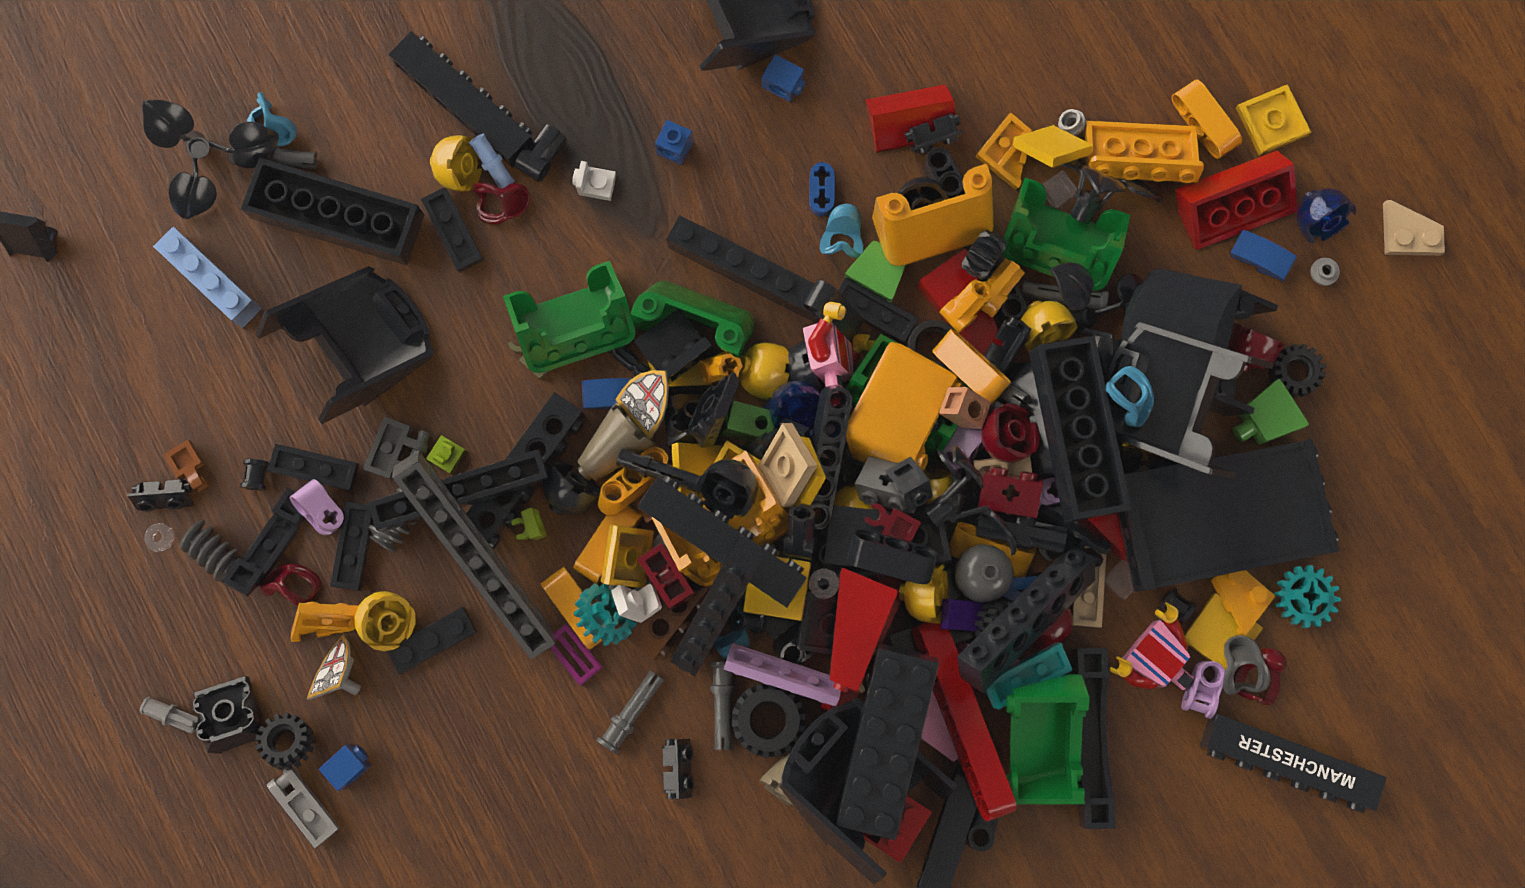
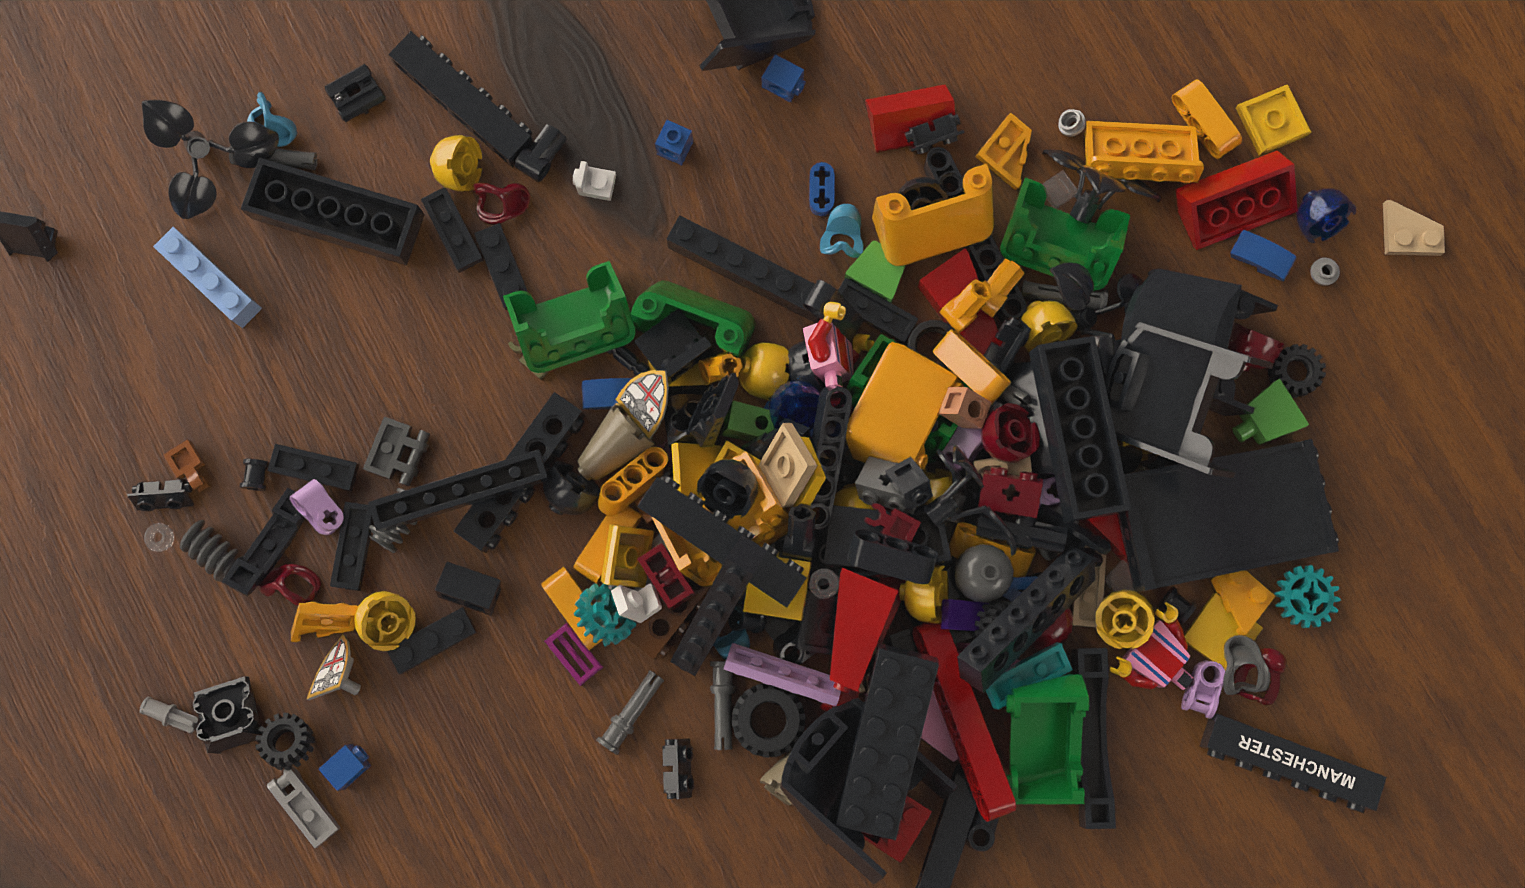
(360, 103): none -> black piece
(364, 329): black windscreen -> none
(446, 454): lime tile -> none
(468, 588): none -> black hinge
(473, 554): dark grey brick -> none
(491, 161): light blue pin -> none
(500, 261): none -> black plate
(533, 525): lime tile -> none
(649, 467): black pin -> none
(984, 254): black gear -> none
(1052, 146): yellow tile -> none
(1125, 619): none -> yellow cylinder
(1140, 411): dark azure piece -> none

